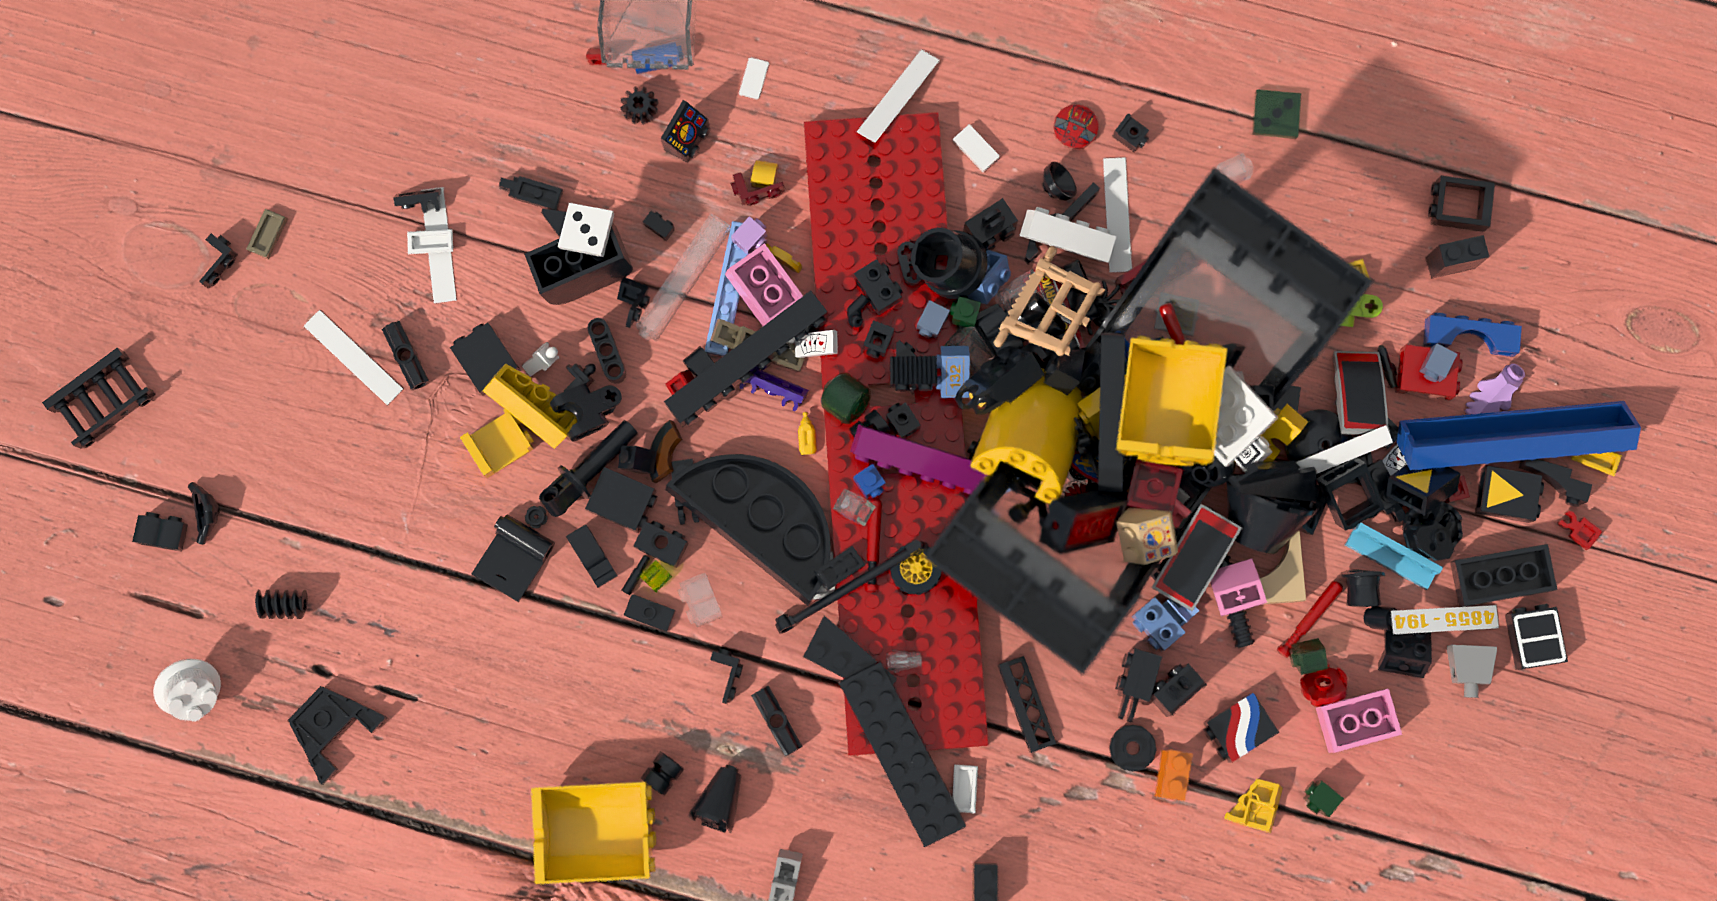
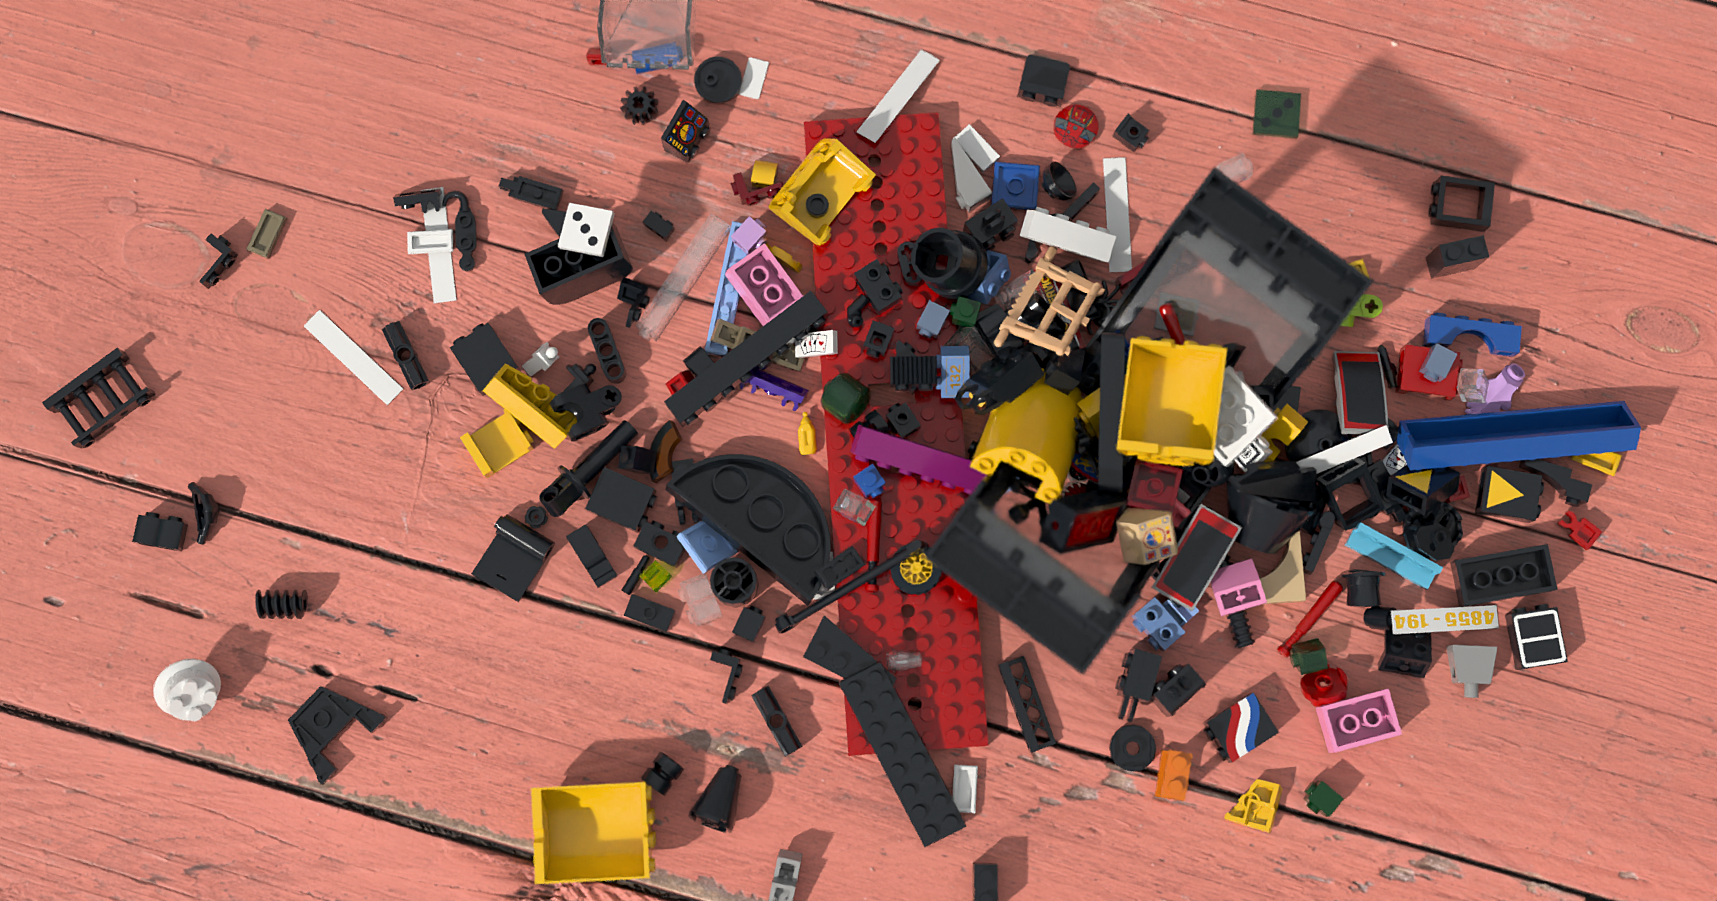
(464, 230): none -> black piece
(706, 546): none -> light blue tile
(717, 79): none -> black piece
(734, 582): none -> black cylinder
(749, 623): none -> black brick
(817, 205): none -> black tile
(826, 171): none -> yellow windscreen
(969, 184): none -> light grey slope
(1016, 185): none -> blue plate
(1043, 80): none -> black bracket
(1318, 541): none -> black hinge
(1472, 385): none -> clear brick

